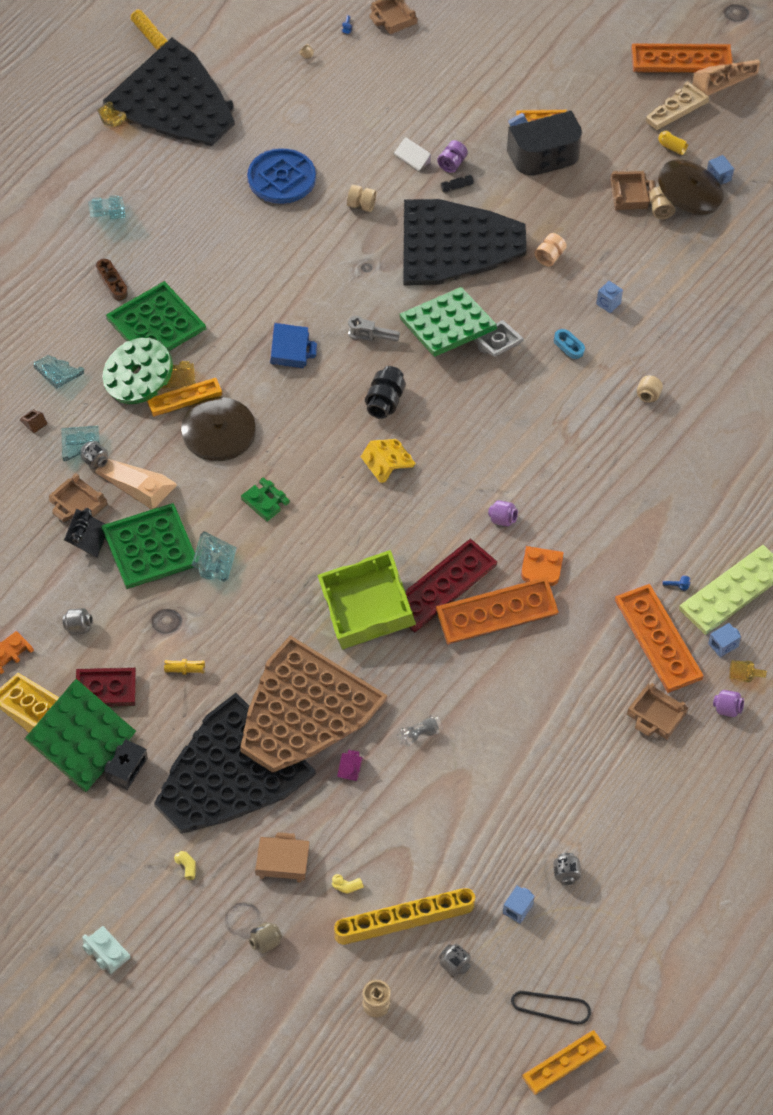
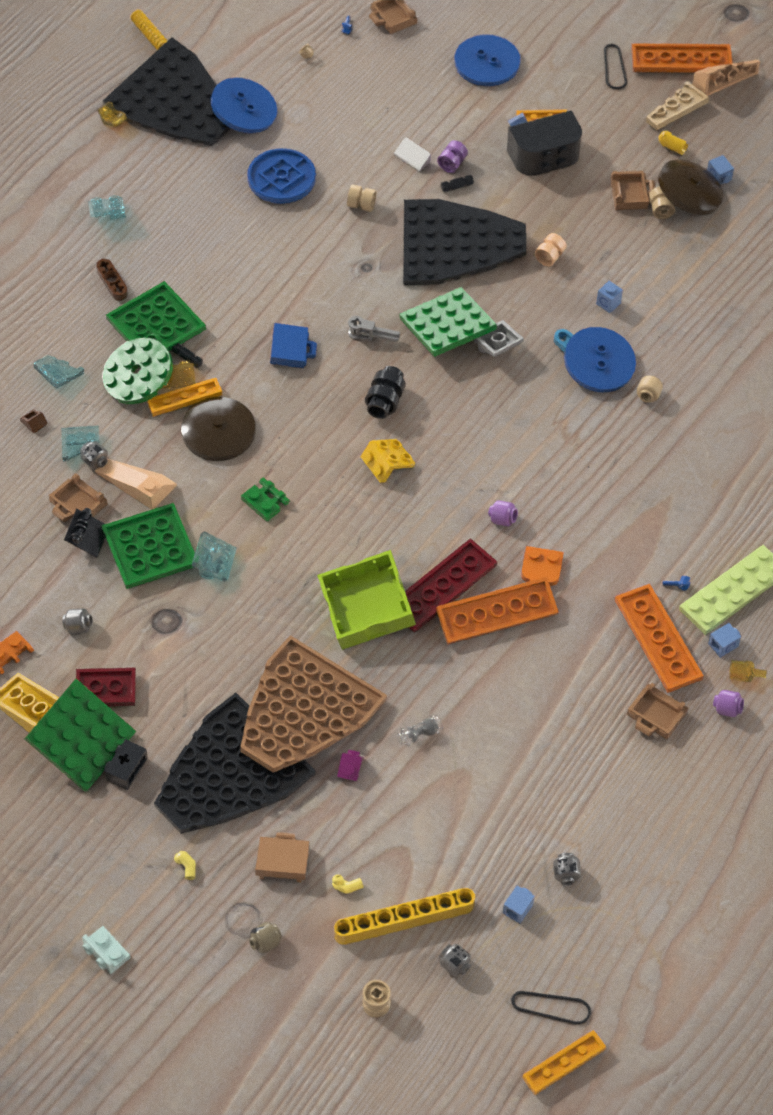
(184, 666): yellow pin -> none
(187, 355): none -> black axle
(244, 105): none -> blue plate
(487, 60): none -> blue plate
(599, 359): none -> blue plate
(621, 61): none -> black piece

